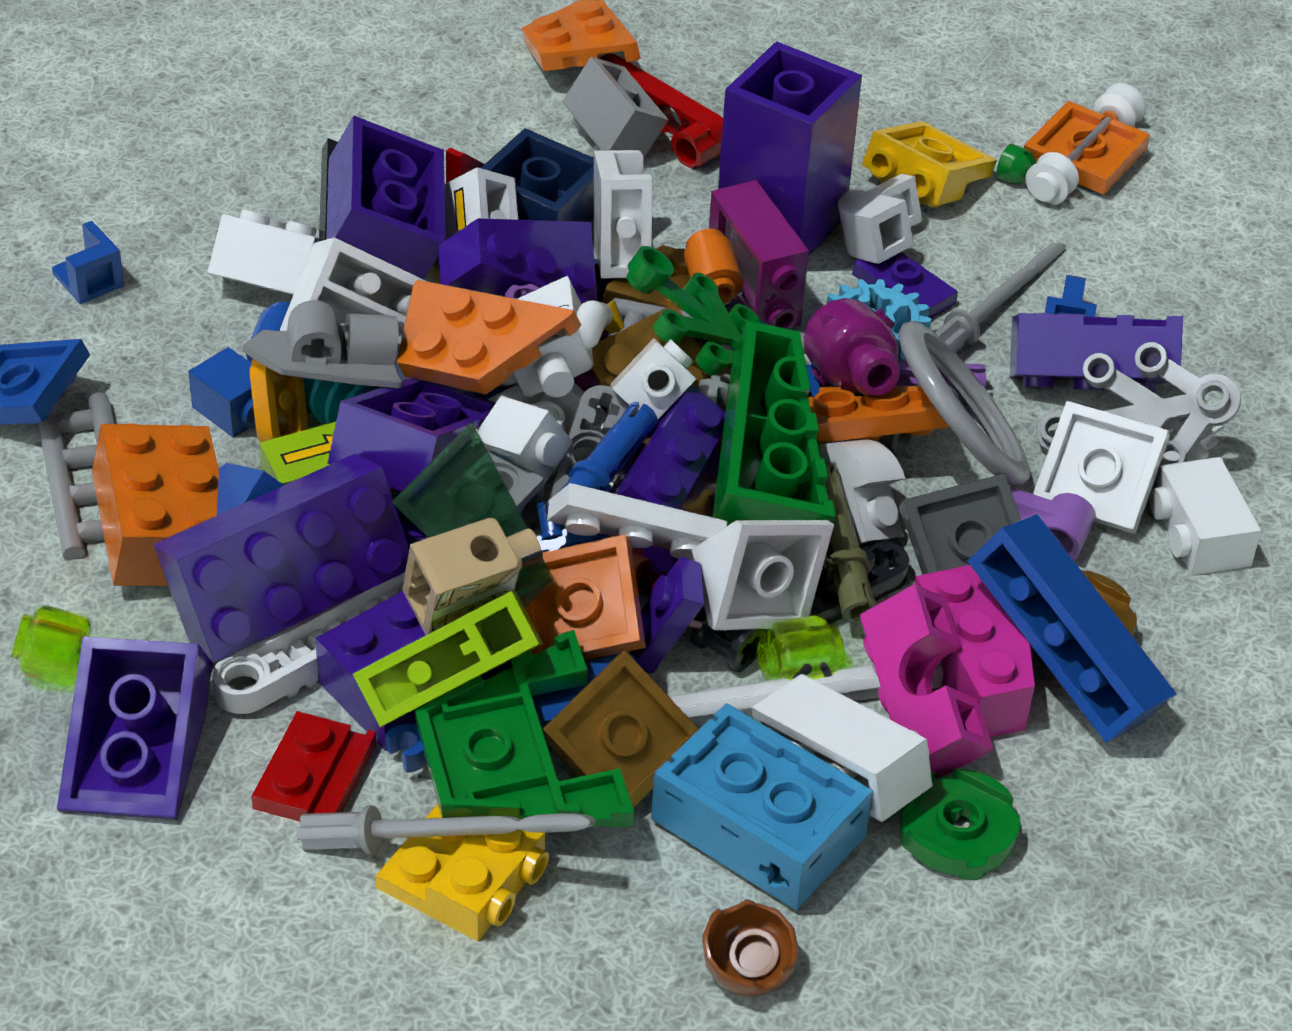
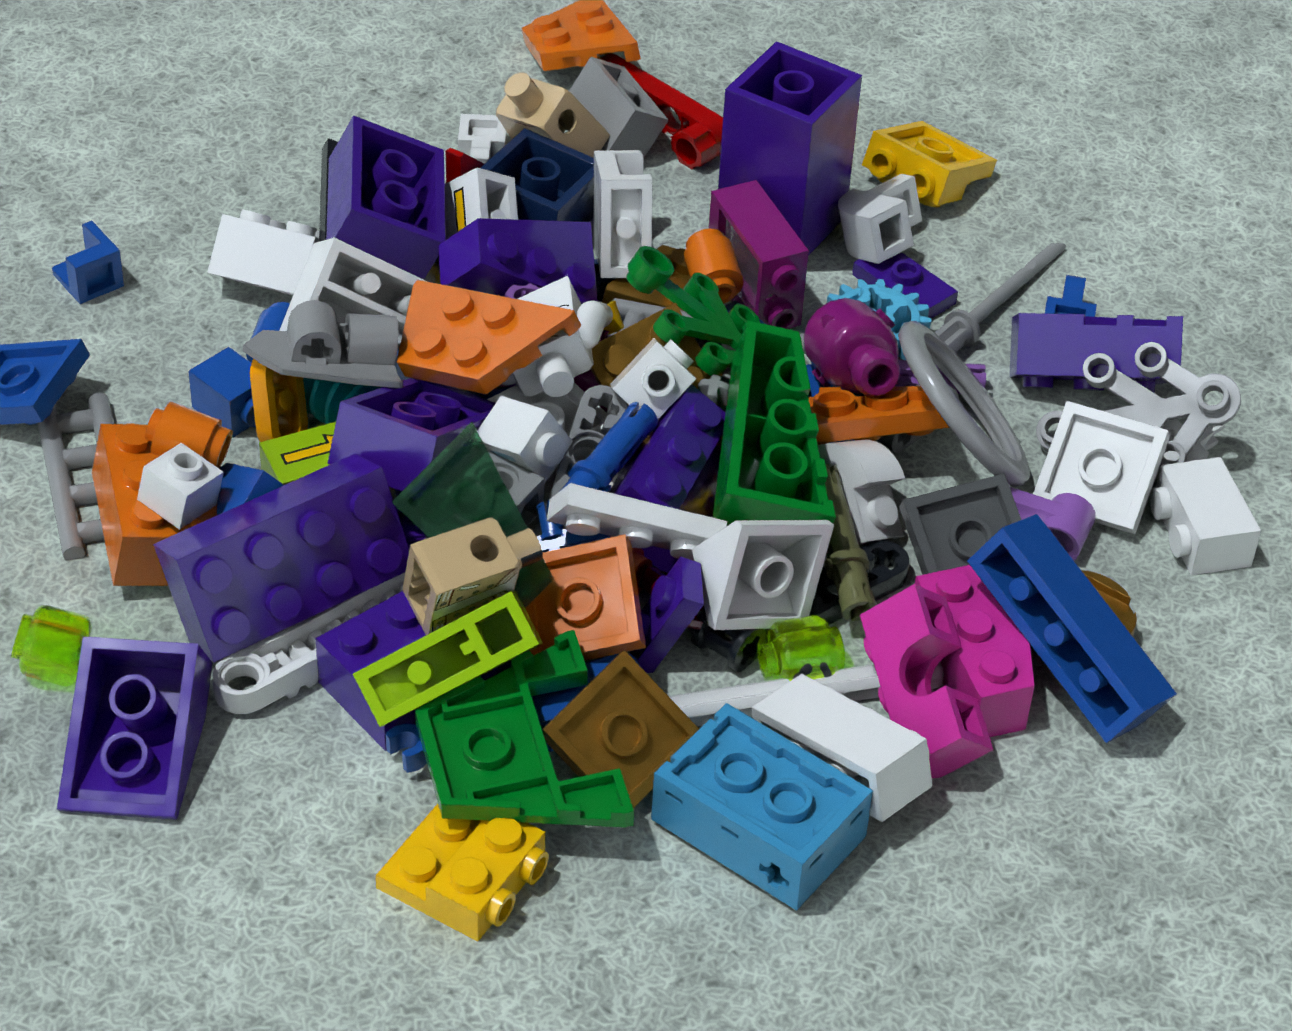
(180, 485): none -> white plate
(192, 428): none -> orange brick
(313, 768): red plate -> none
(367, 828): light grey piece -> none
(481, 136): none -> white plate
(549, 112): none -> tan torso
(750, 948): dark orange hair -> none
(958, 850): green plate -> none
(1014, 164): green hinge -> none
(1087, 145): plate -> none

